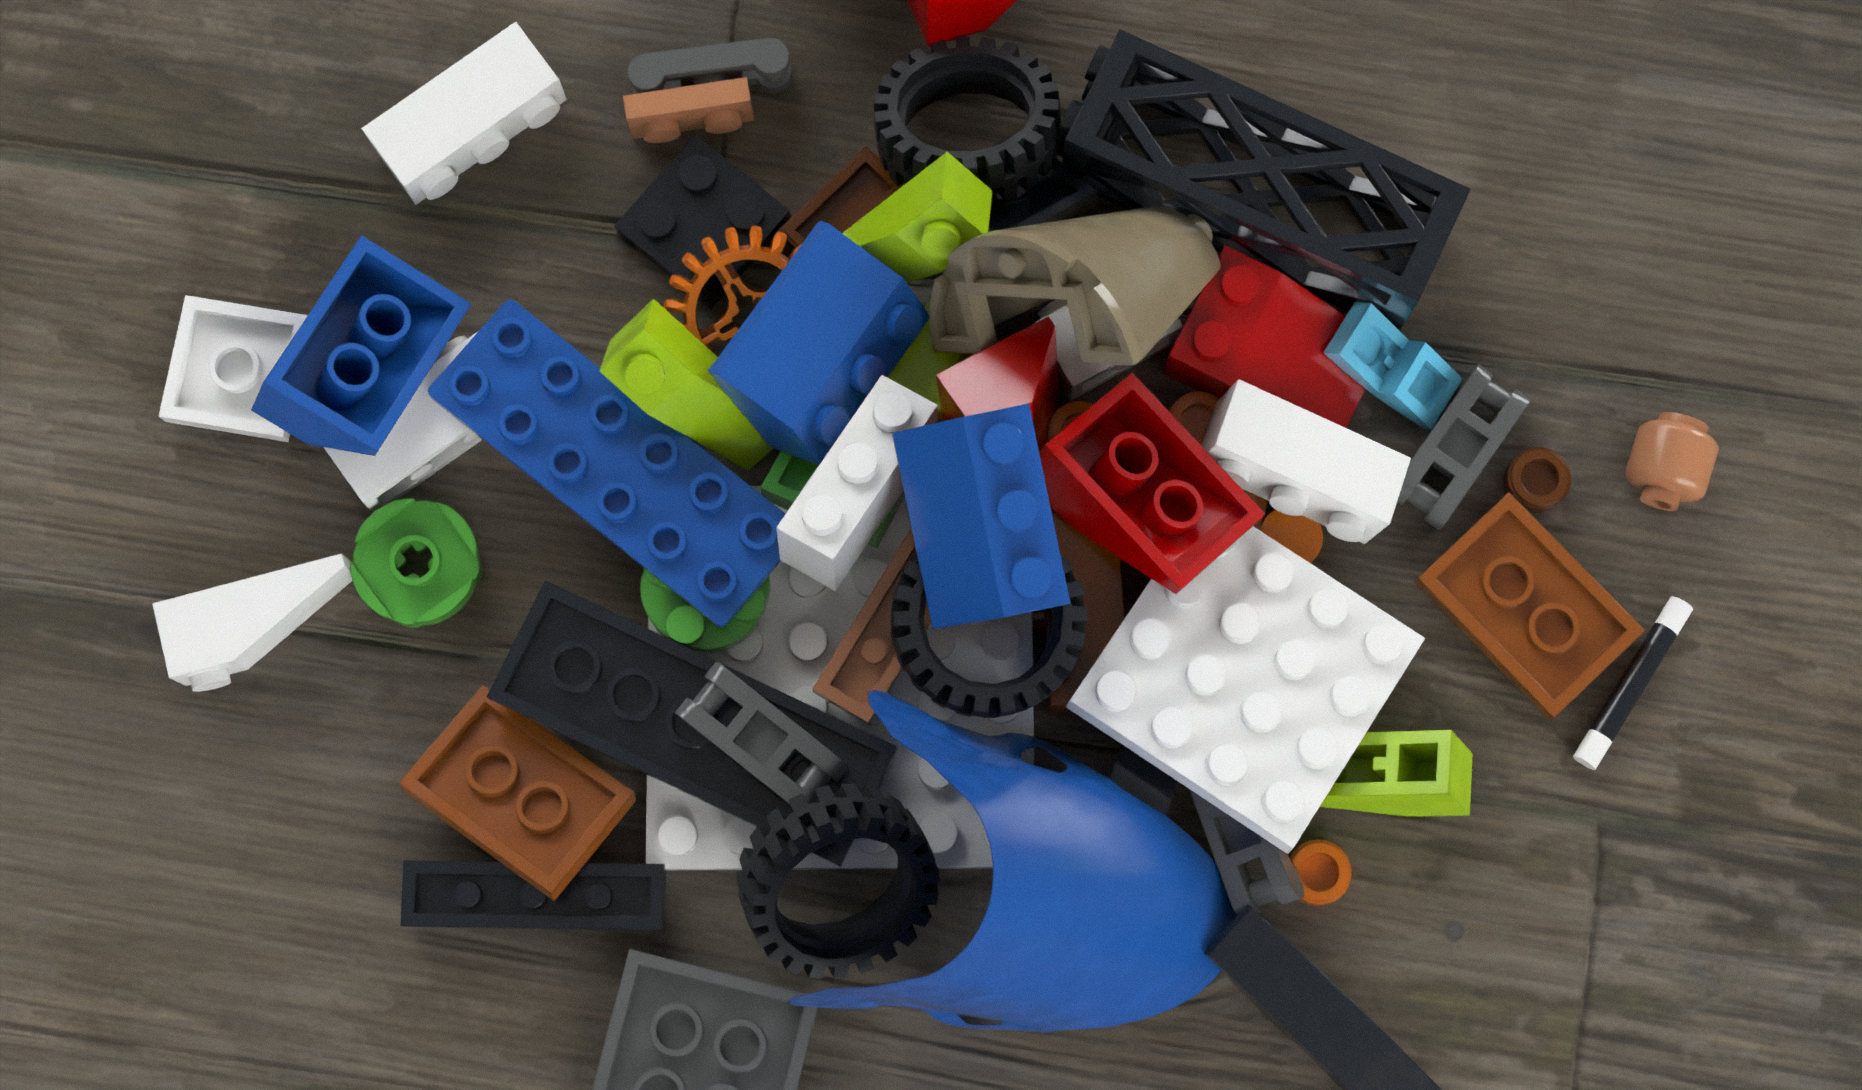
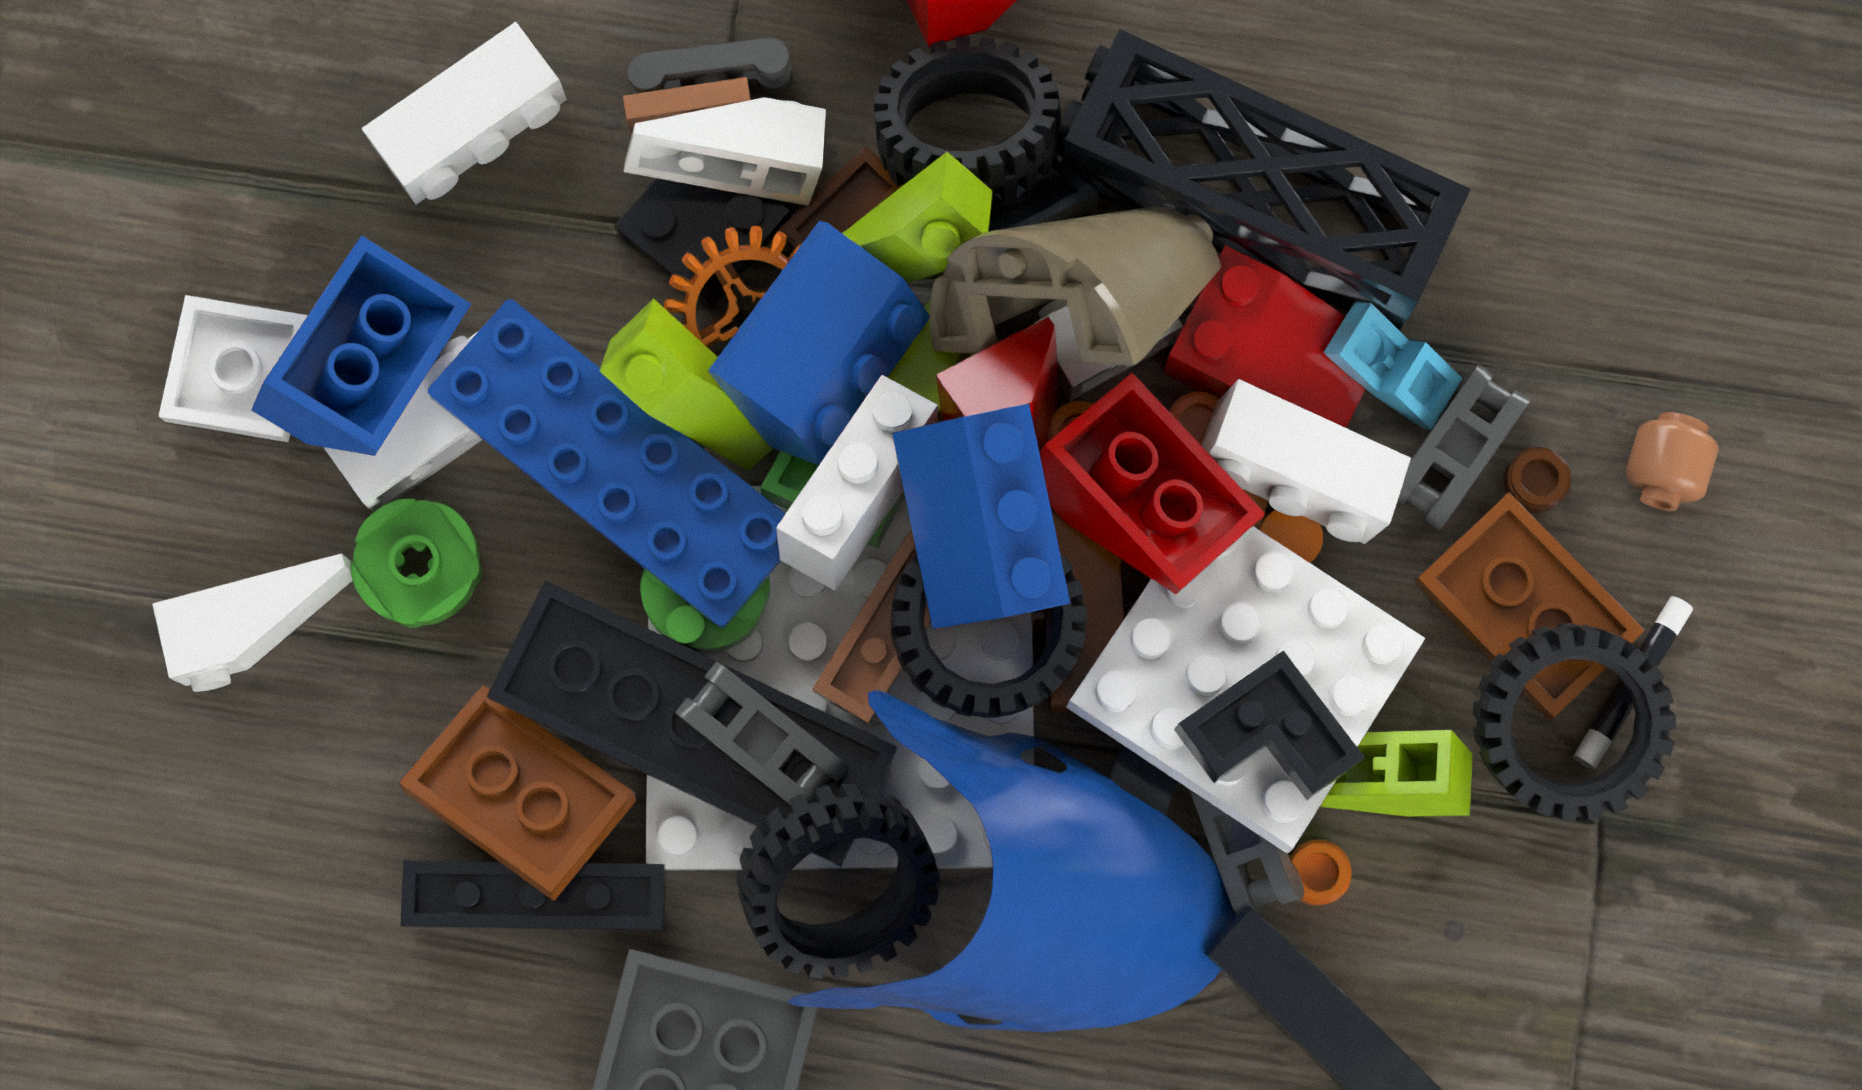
(740, 147): none -> white slope
(1274, 711): none -> black plate
(1624, 778): none -> black tyre

